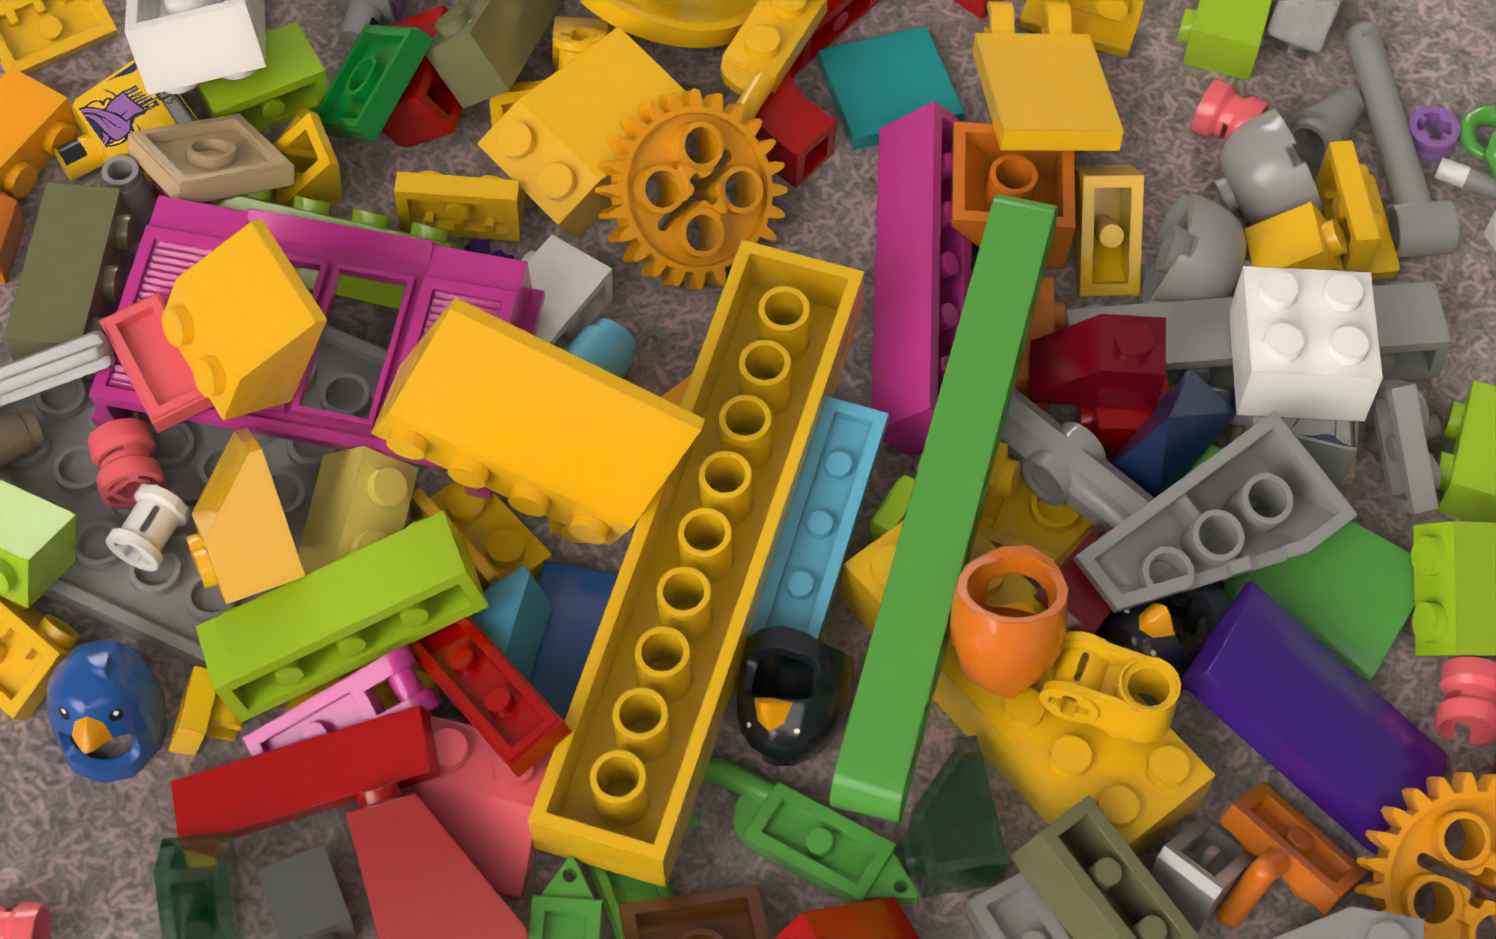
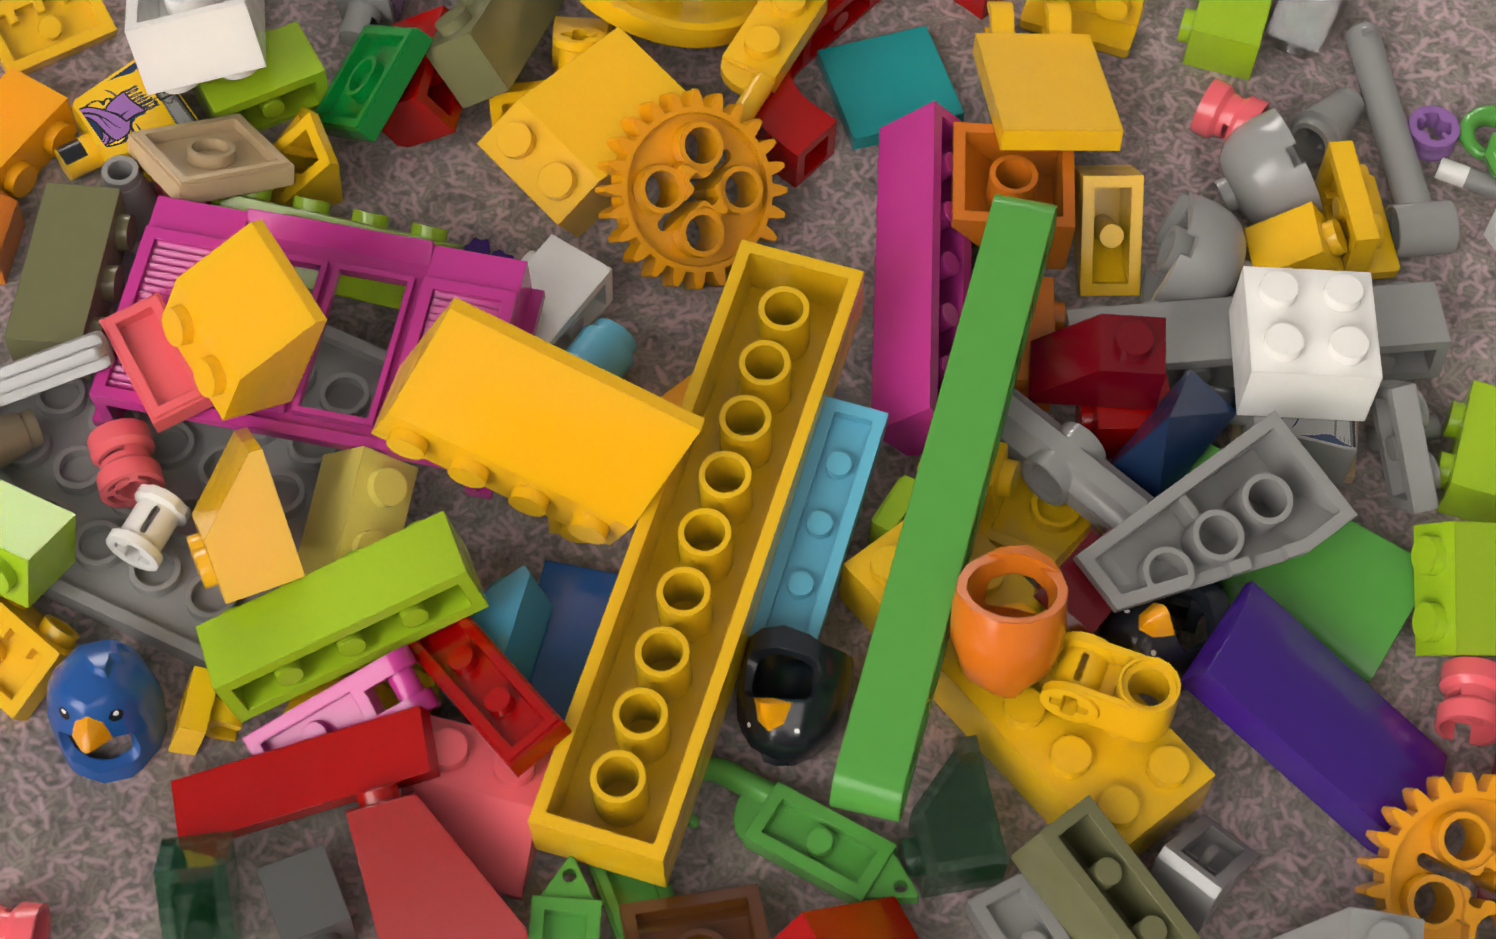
(462, 204): yellow bracket -> none
(489, 530): yellow bracket -> none
(1287, 849): orange plate -> none

